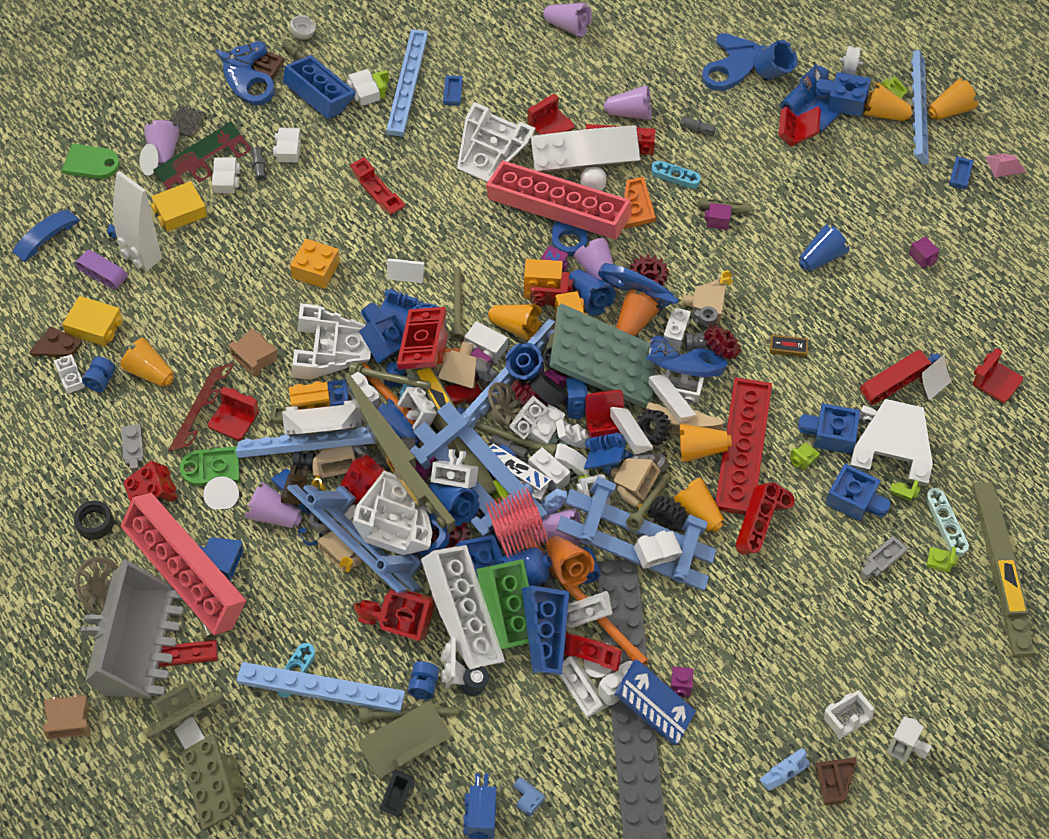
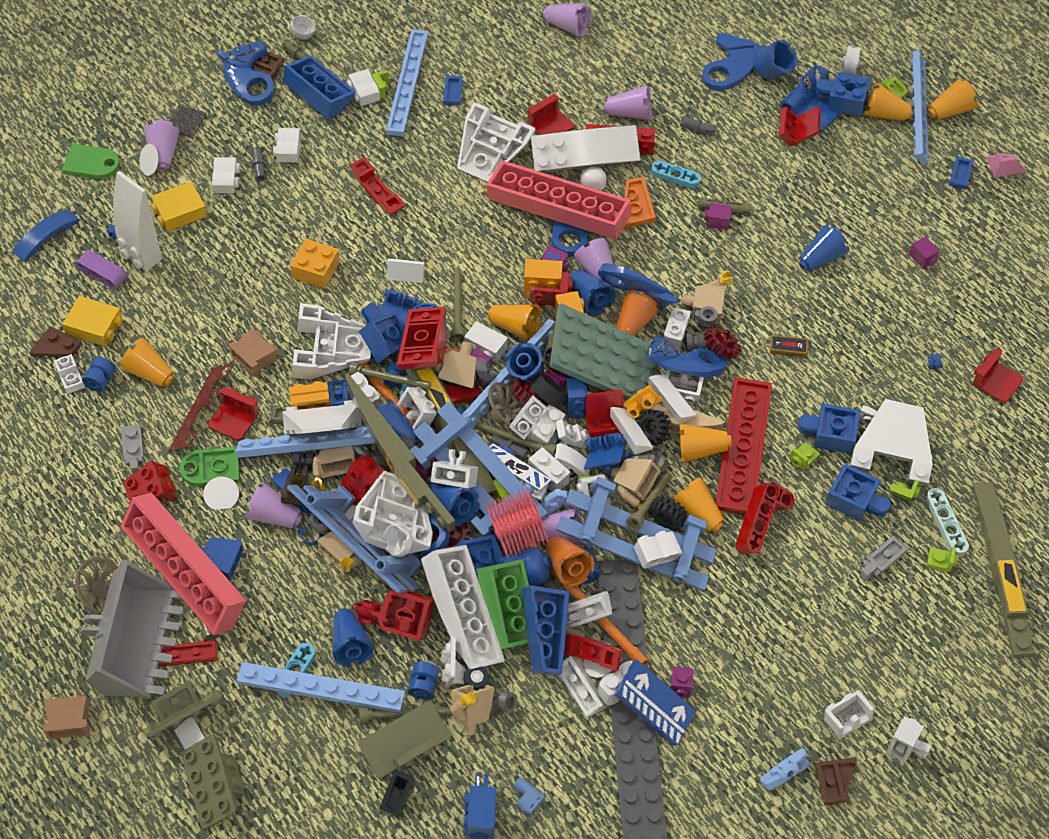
(100, 531): black tyre -> none
(194, 156): piece -> none
(350, 639): none -> blue cone
(398, 540): none -> white hair
(475, 707): none -> tan torso
(642, 401): none -> light orange hips
(650, 268): dark red gear -> none
(895, 377): red beam -> none
(936, 377): white sticker -> none

